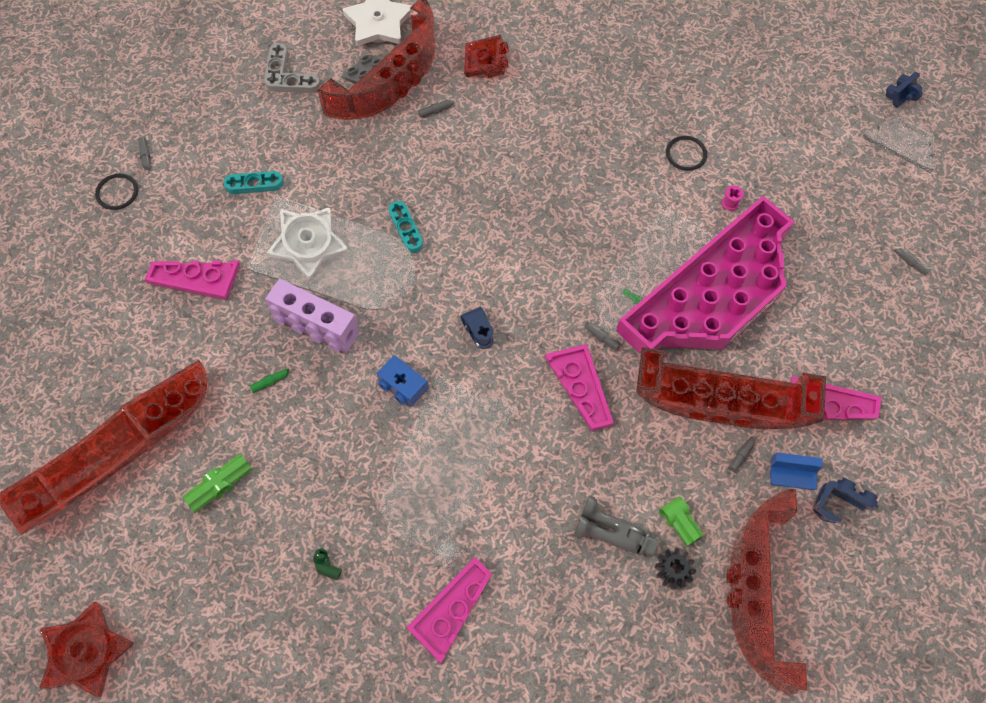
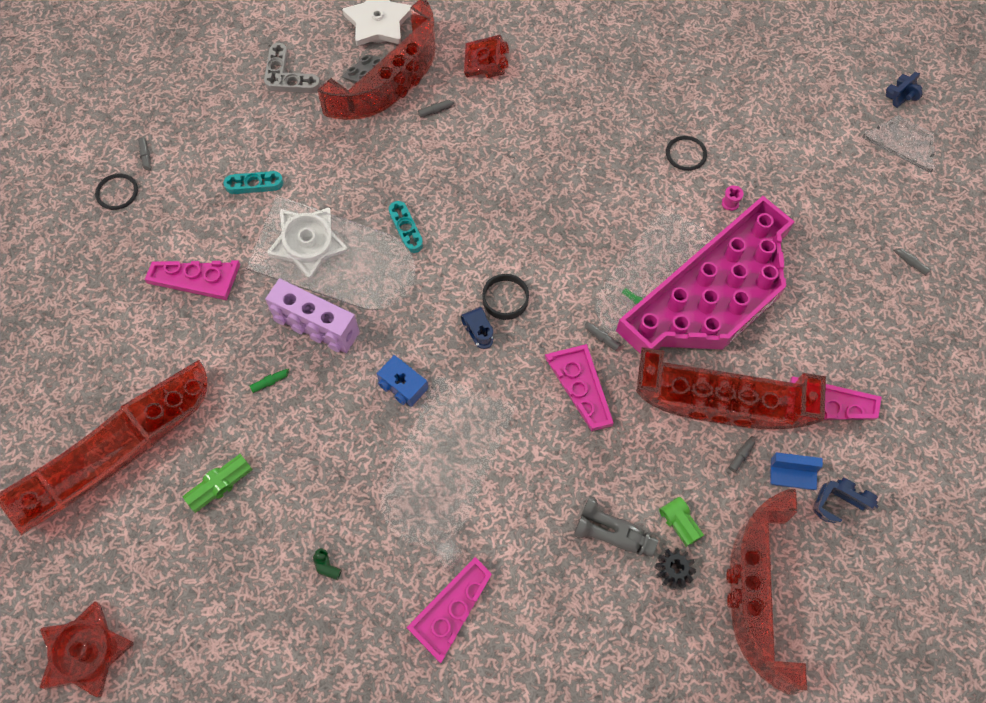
(505, 277): none -> black tyre

